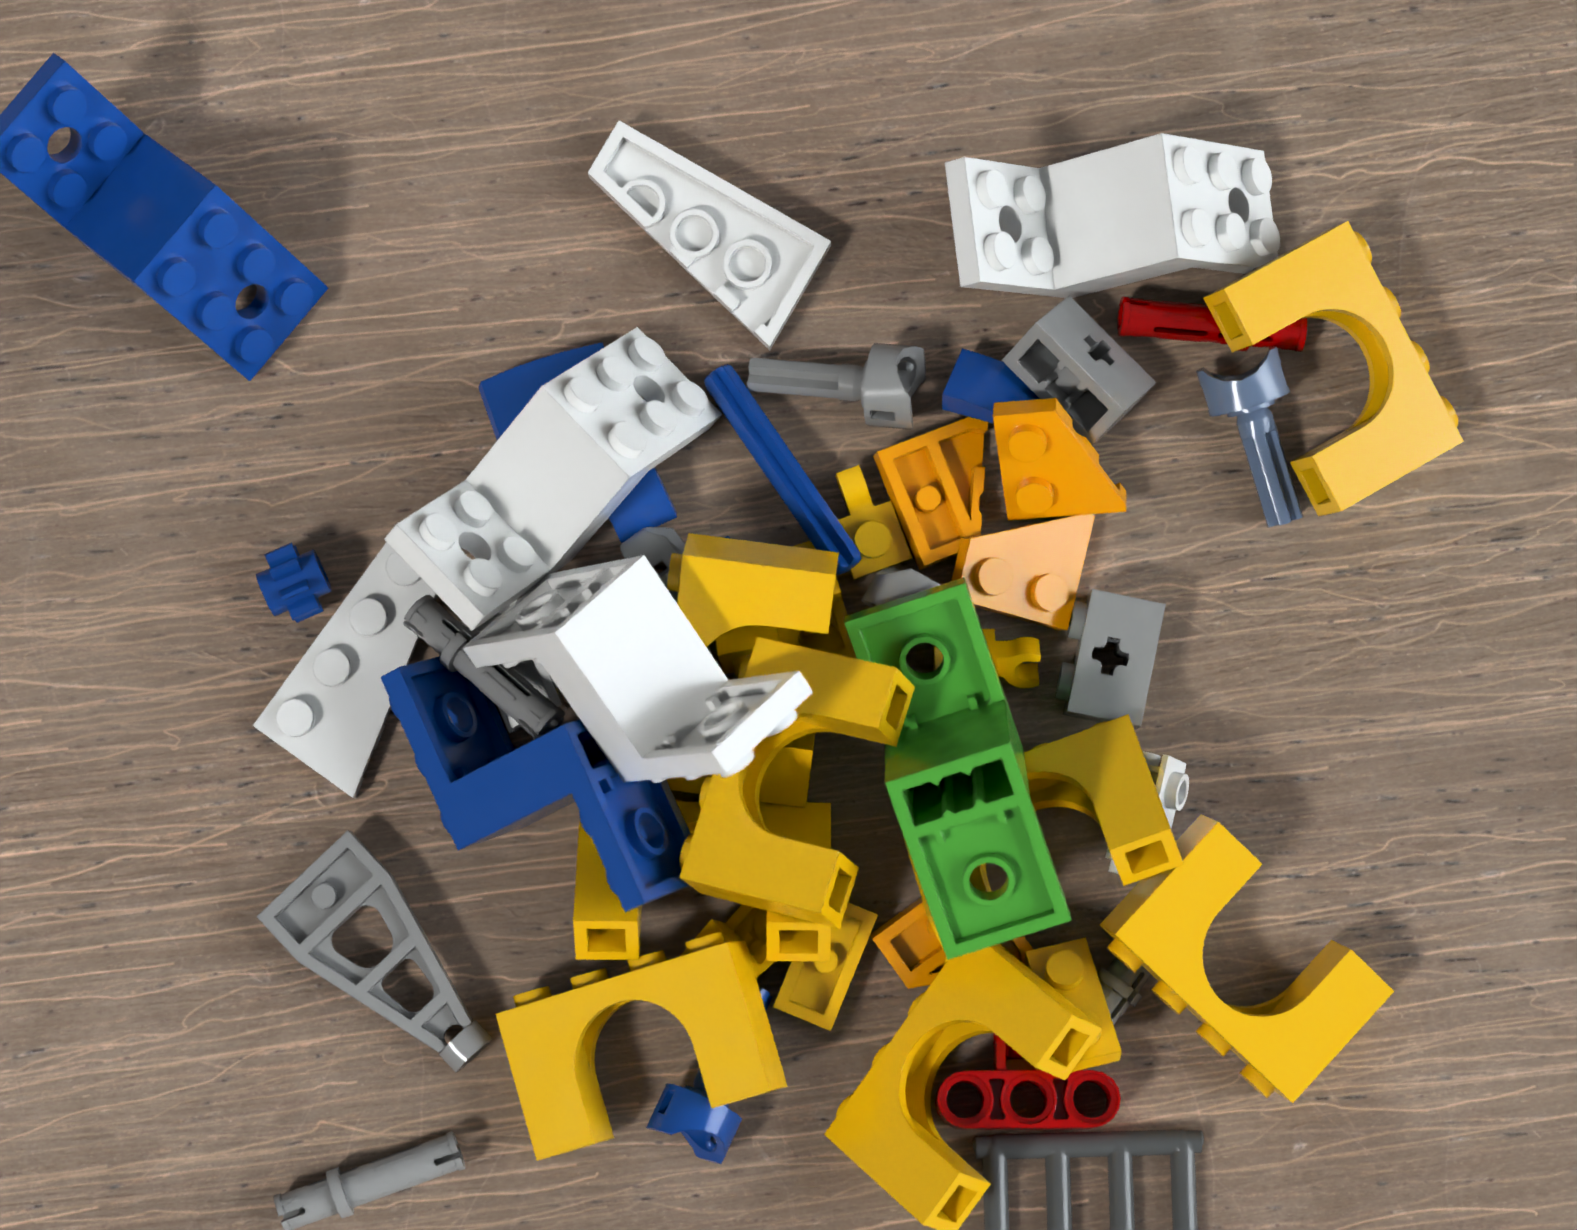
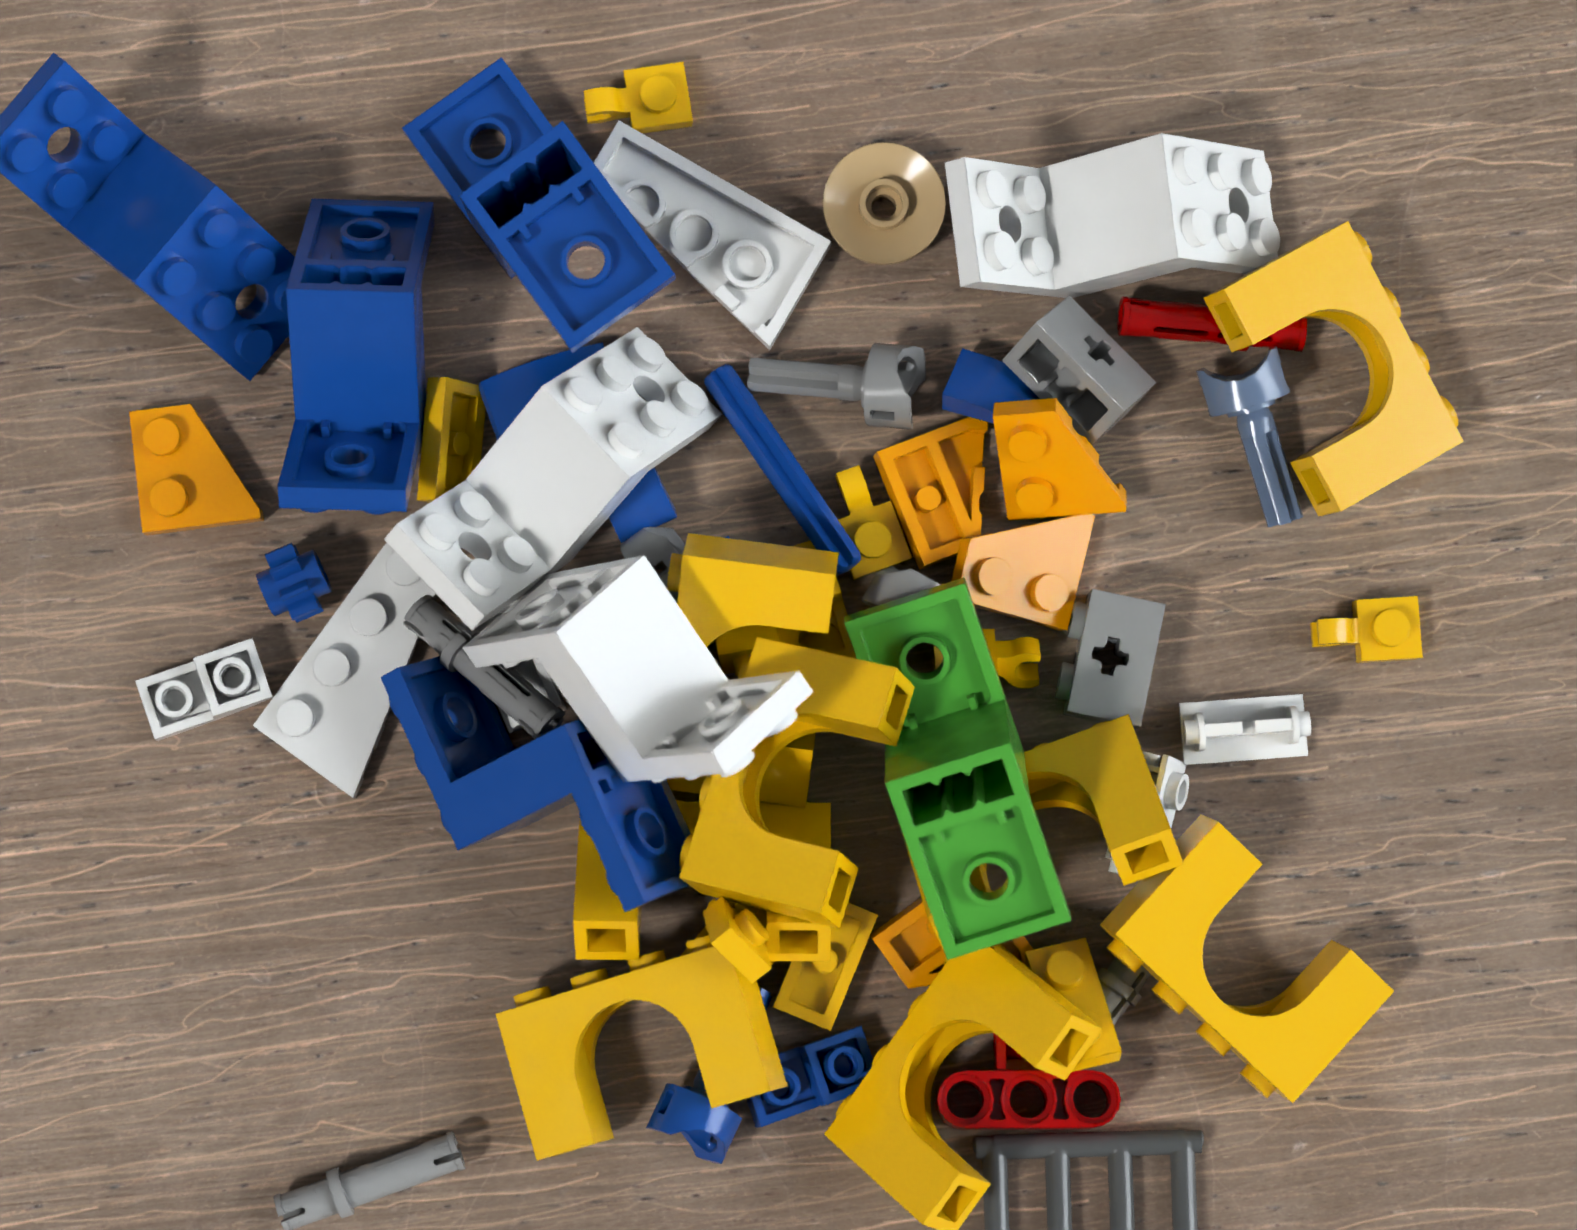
(185, 474): none -> light orange wing
(204, 689): none -> white slope
(324, 899): light grey plate -> none
(357, 356): none -> blue bracket
(450, 436): none -> yellow plate
(539, 204): none -> blue bracket
(652, 98): none -> yellow plate
(738, 936): none -> yellow plate
(815, 1076): none -> blue slope
(891, 174): none -> tan dish
(1244, 729): none -> white hinge
(1379, 630): none -> yellow plate

